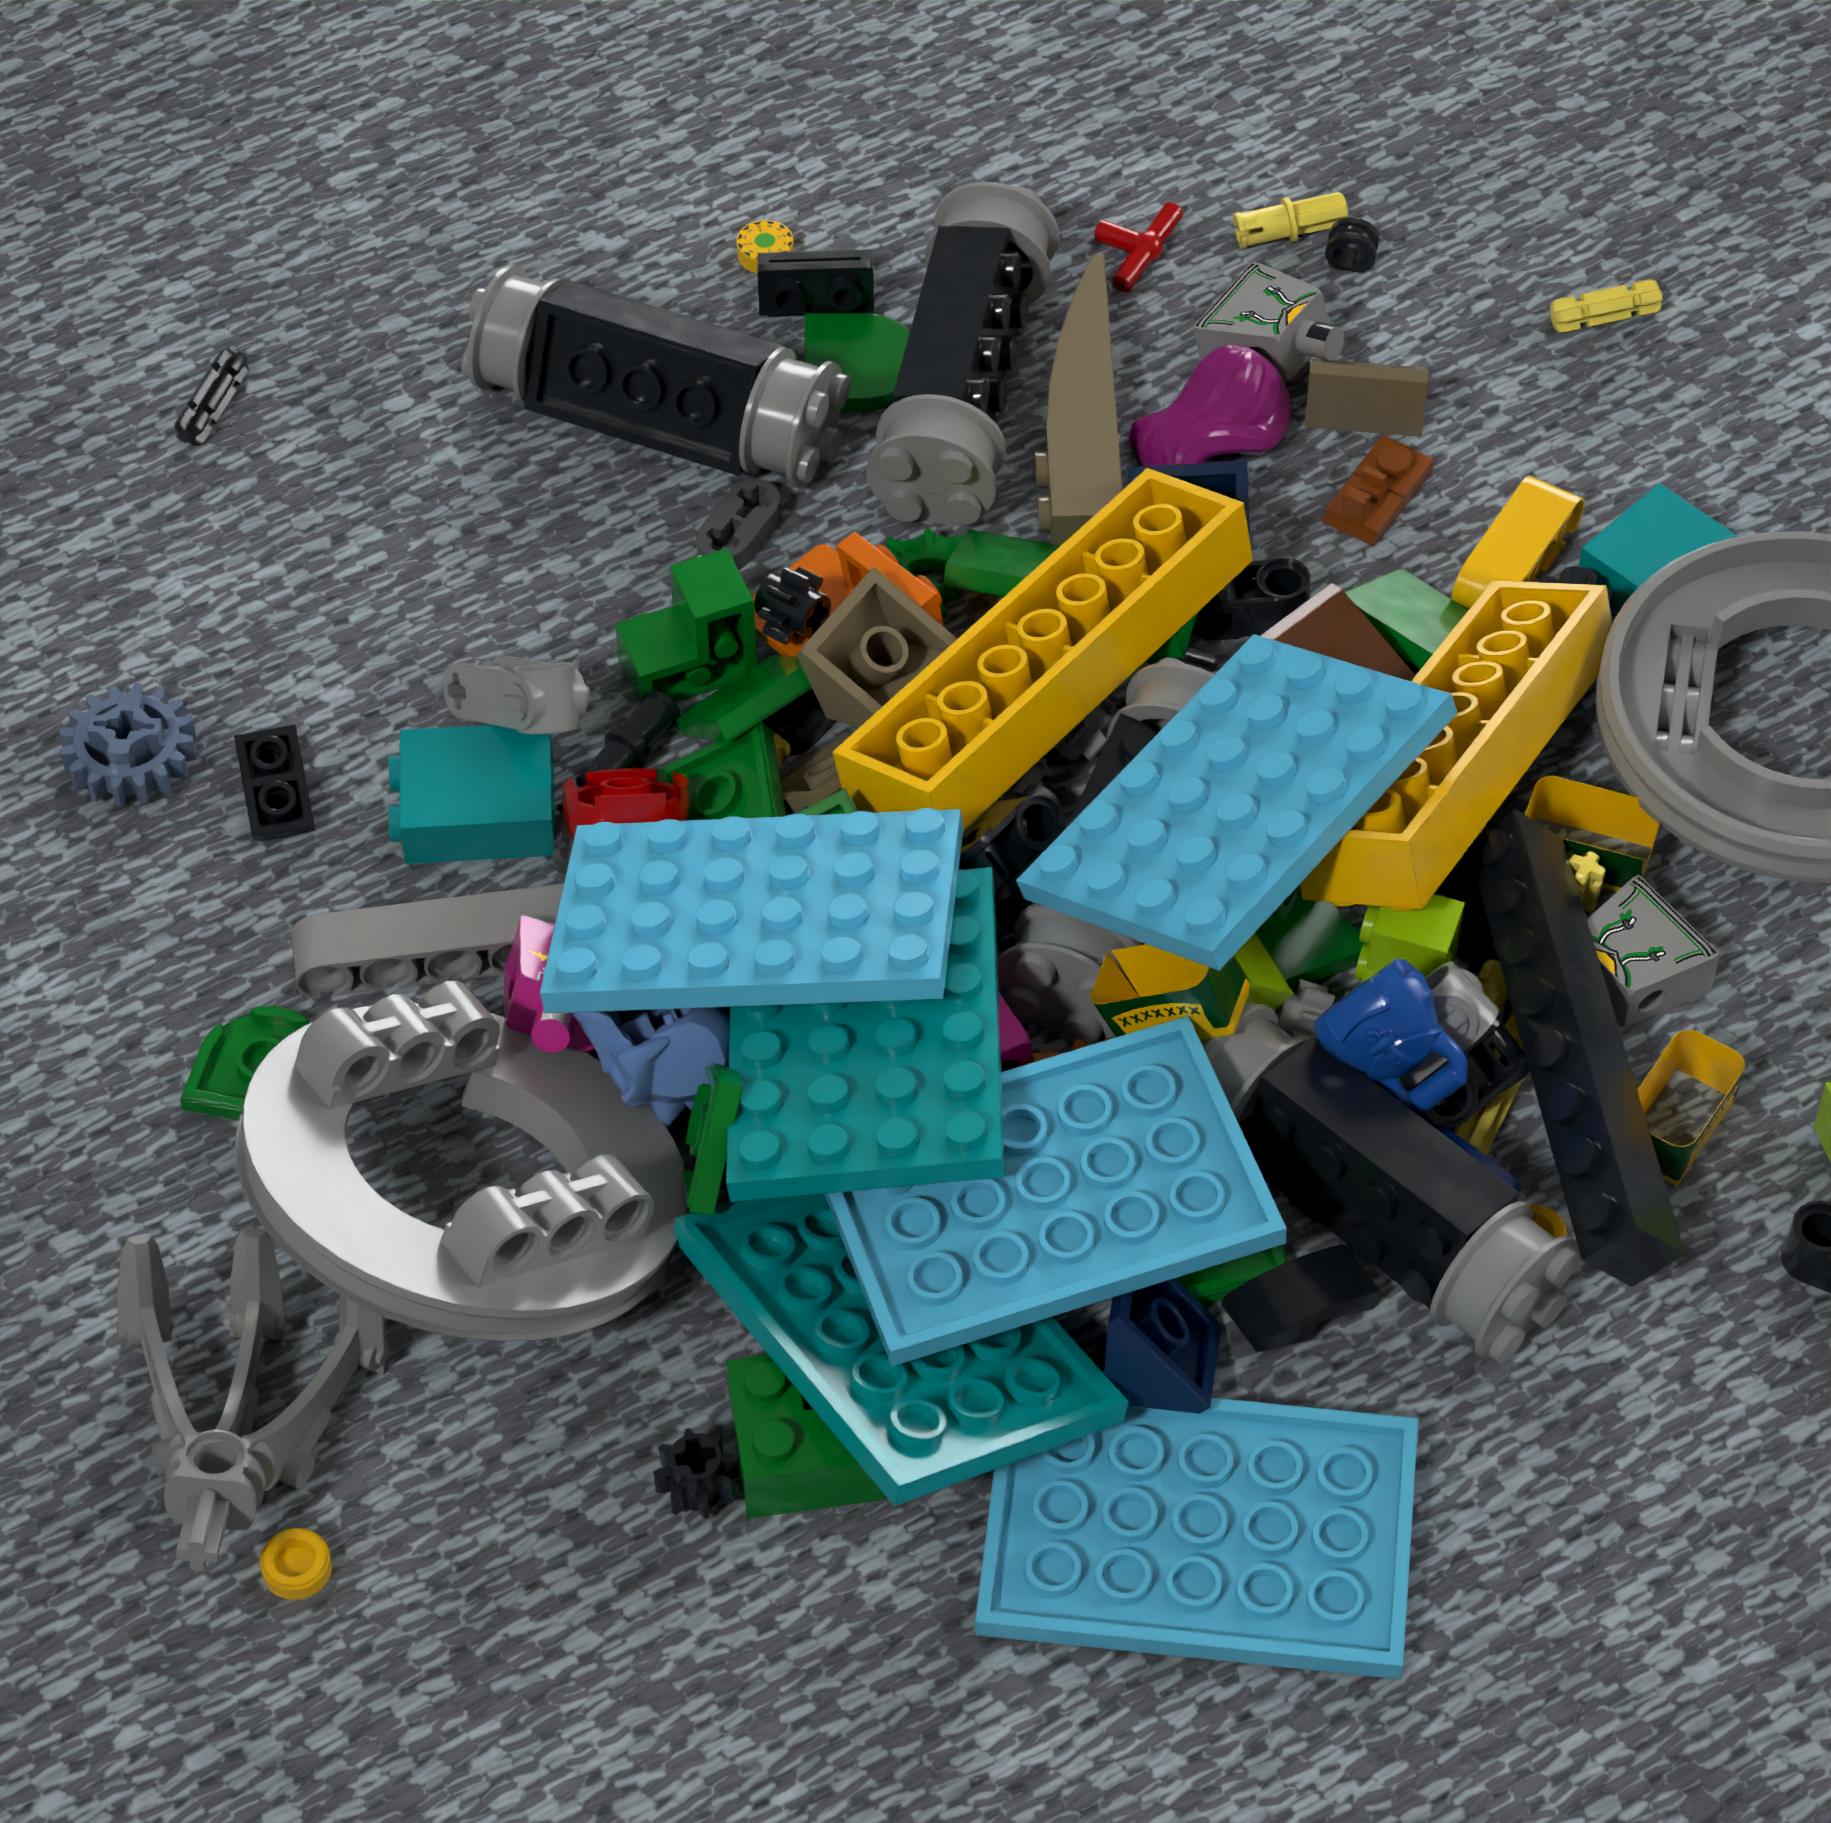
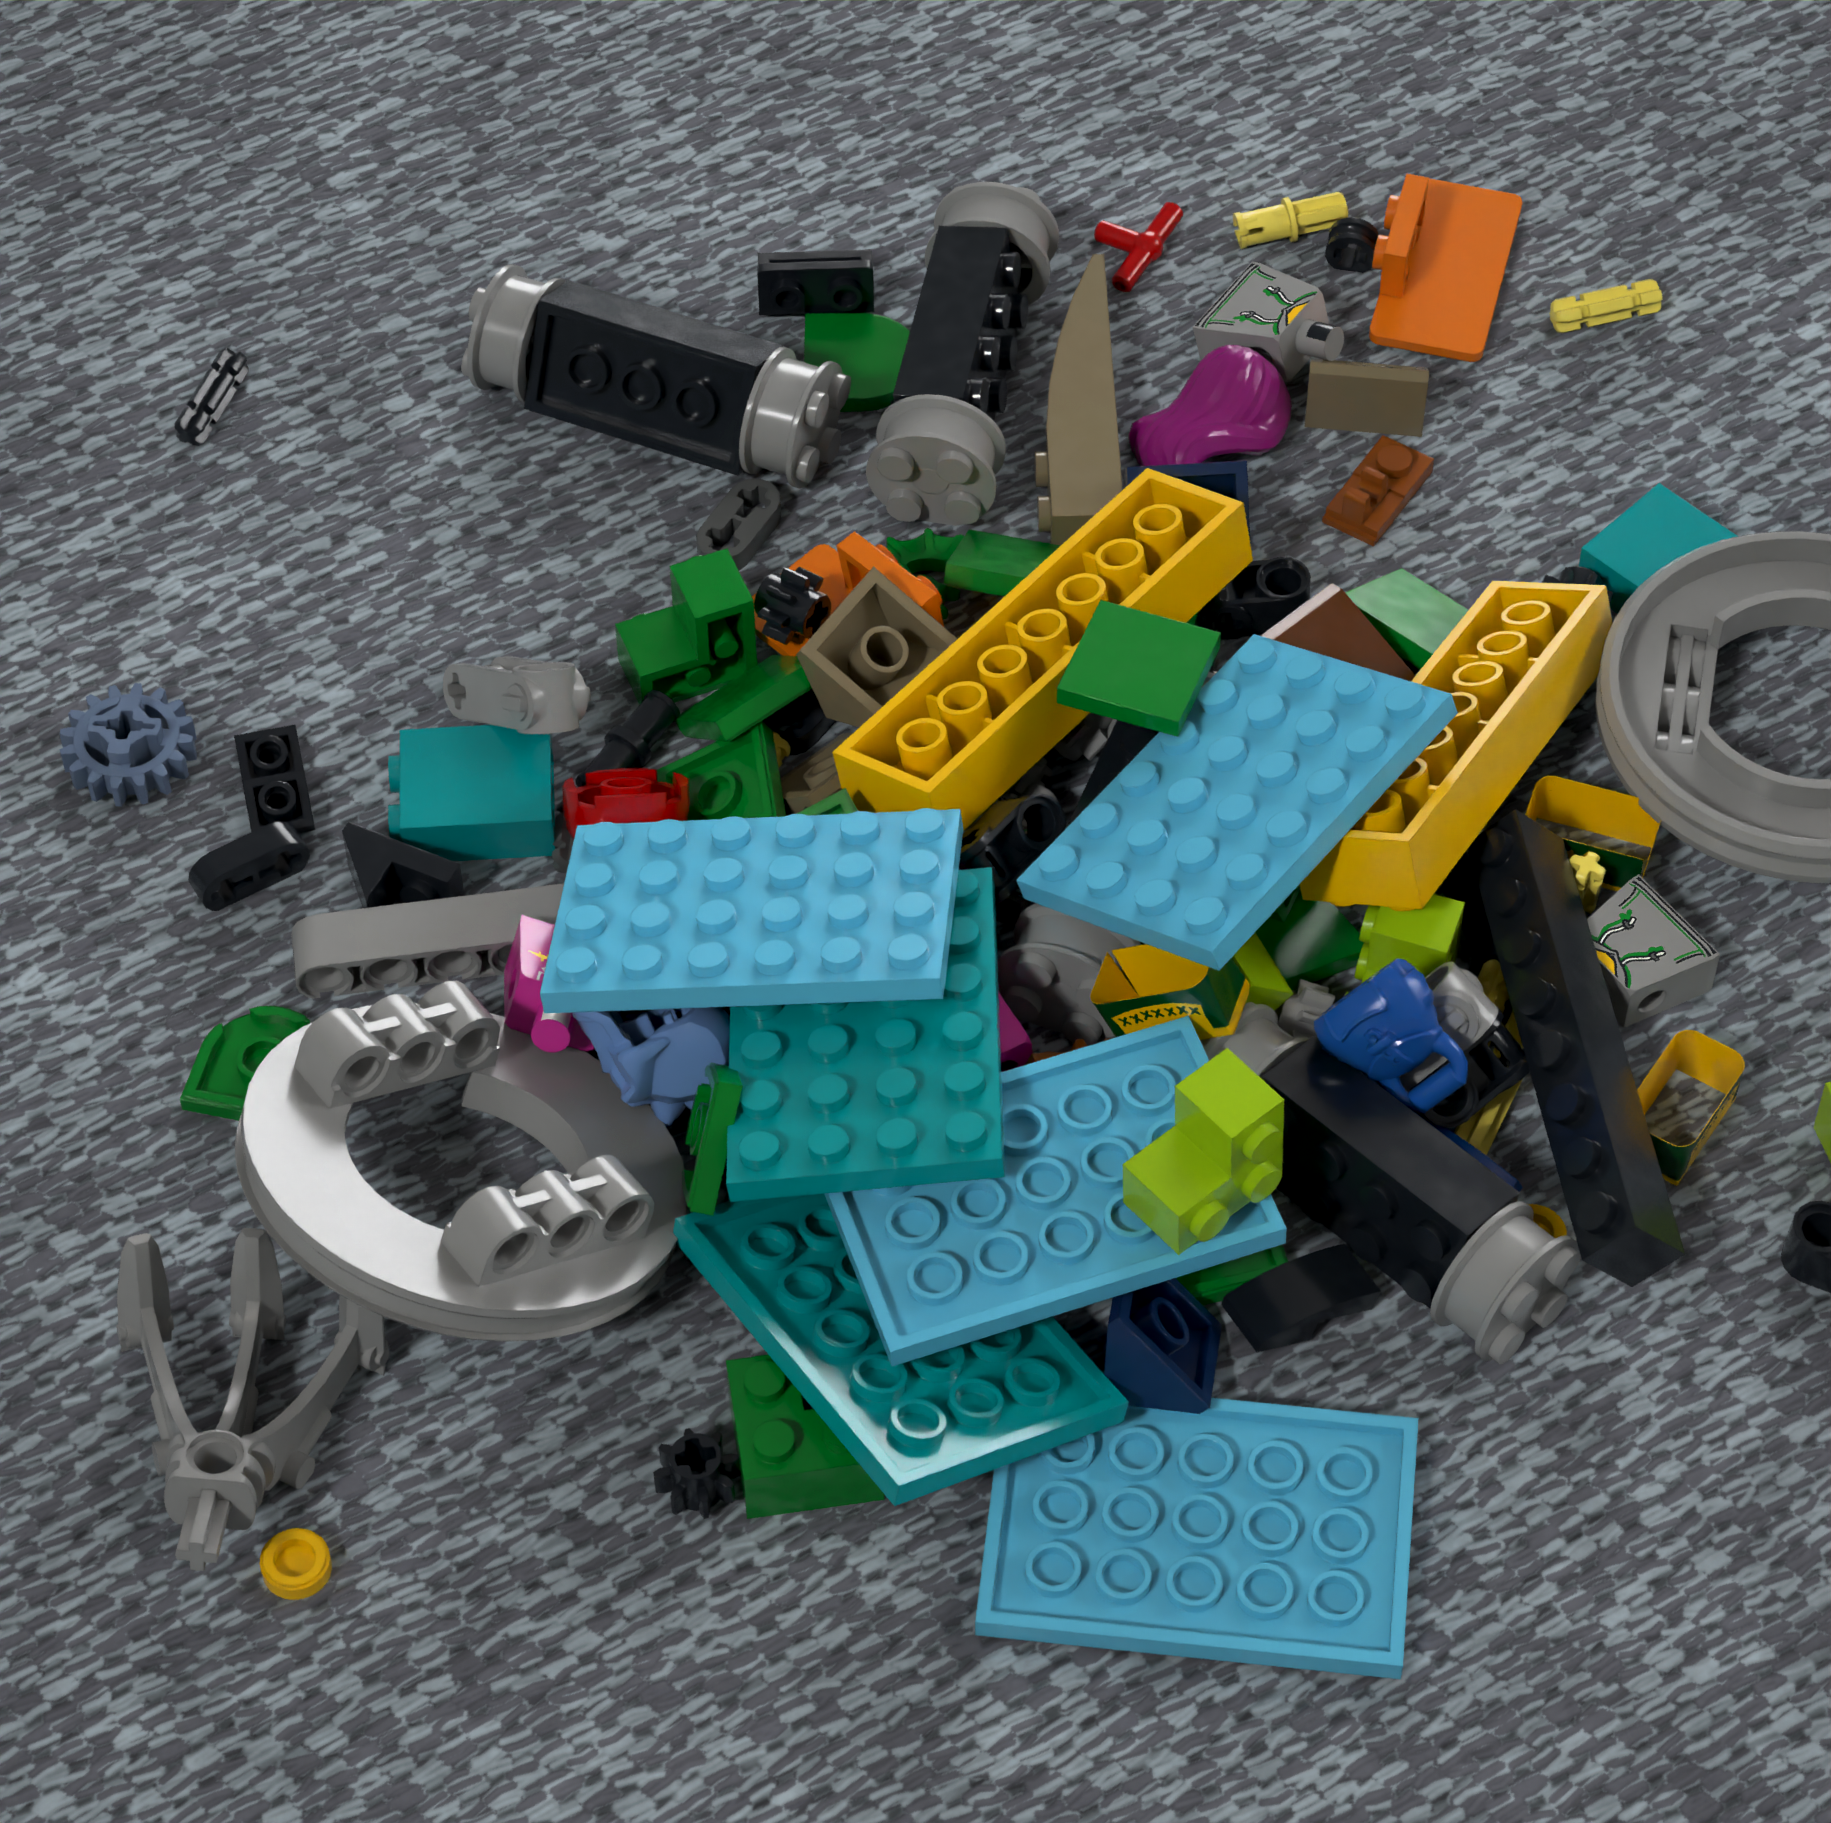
(248, 865): none -> black beam
(393, 869): none -> black slope
(762, 237): yellow tile -> none
(1138, 668): none -> green tile
(1214, 1157): none -> lime brick
(1442, 266): none -> orange bracket
(1521, 539): yellow beam -> none

